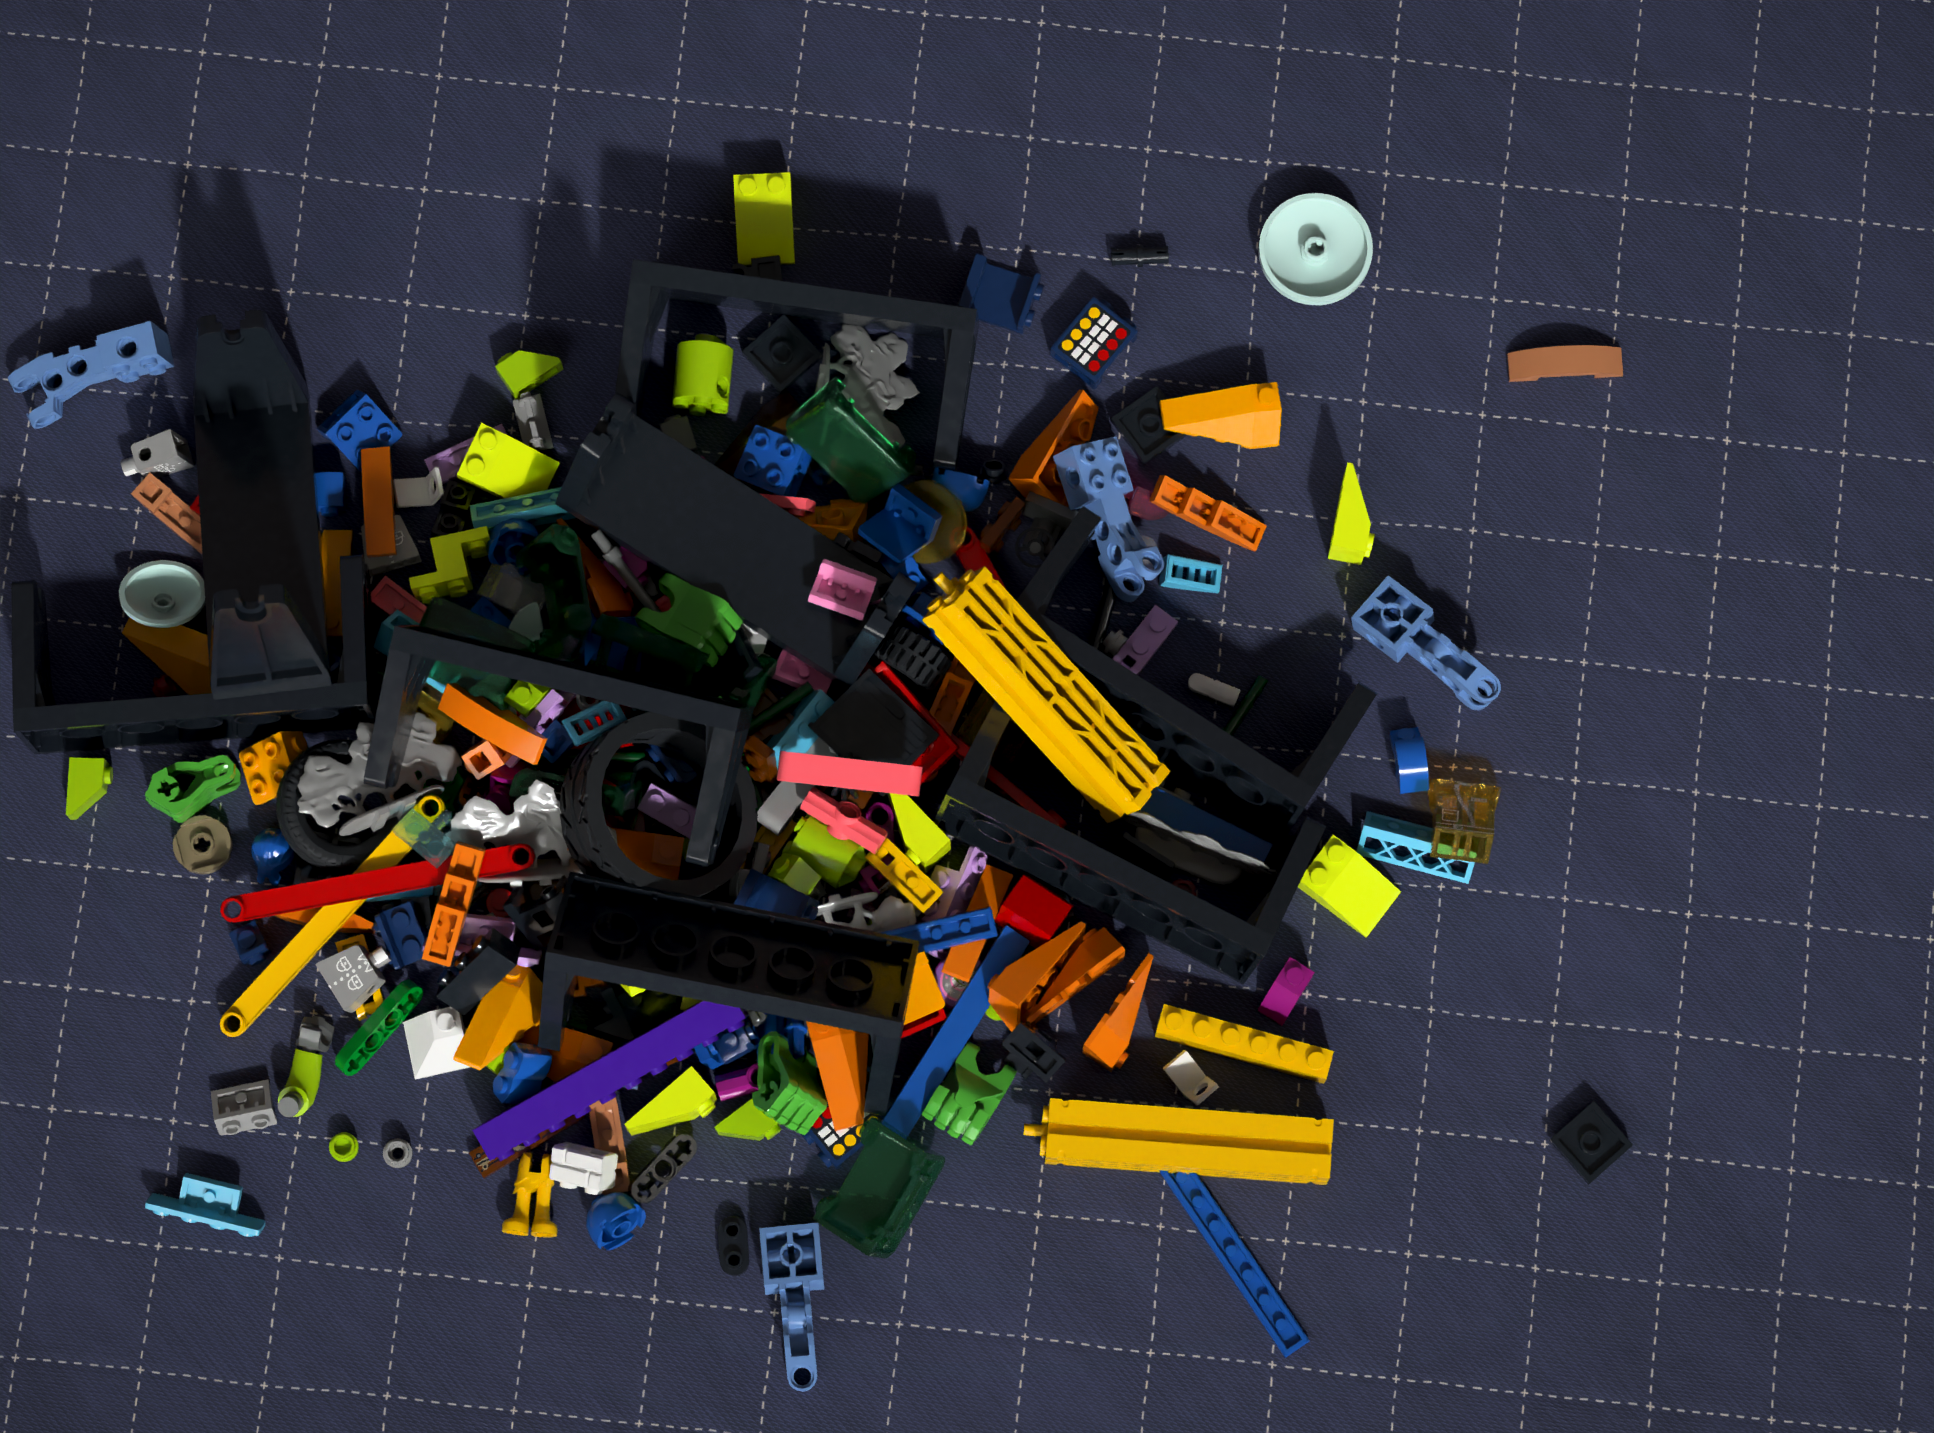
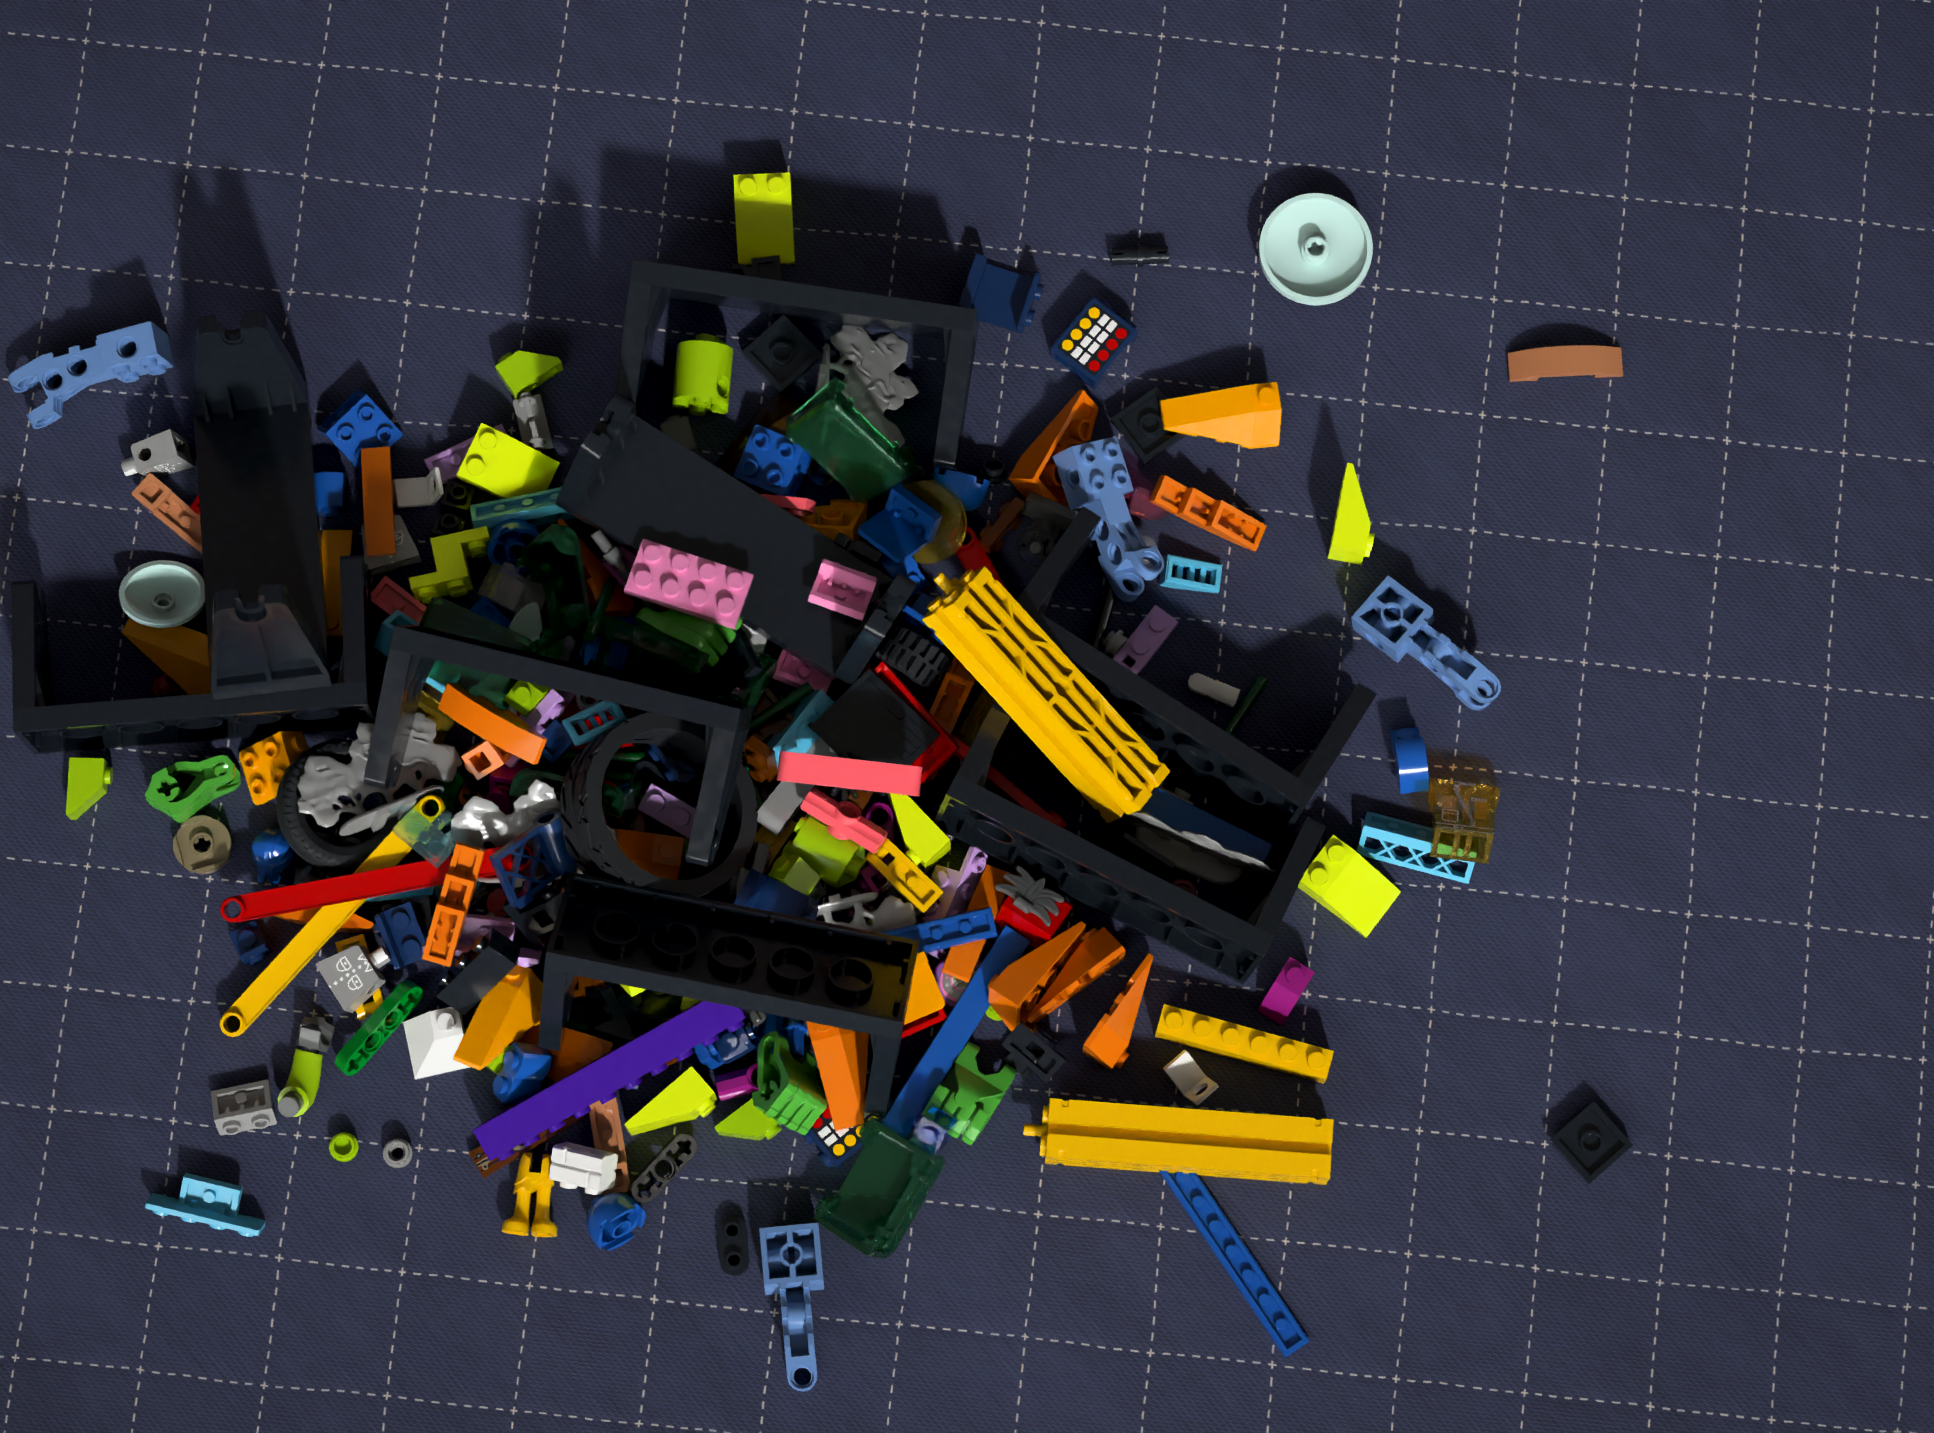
(553, 852): none -> dark blue piece
(600, 609): none -> dark green bar
(688, 584): none -> bright pink plate
(933, 1129): none -> brick
(1031, 895): none -> dark grey piece

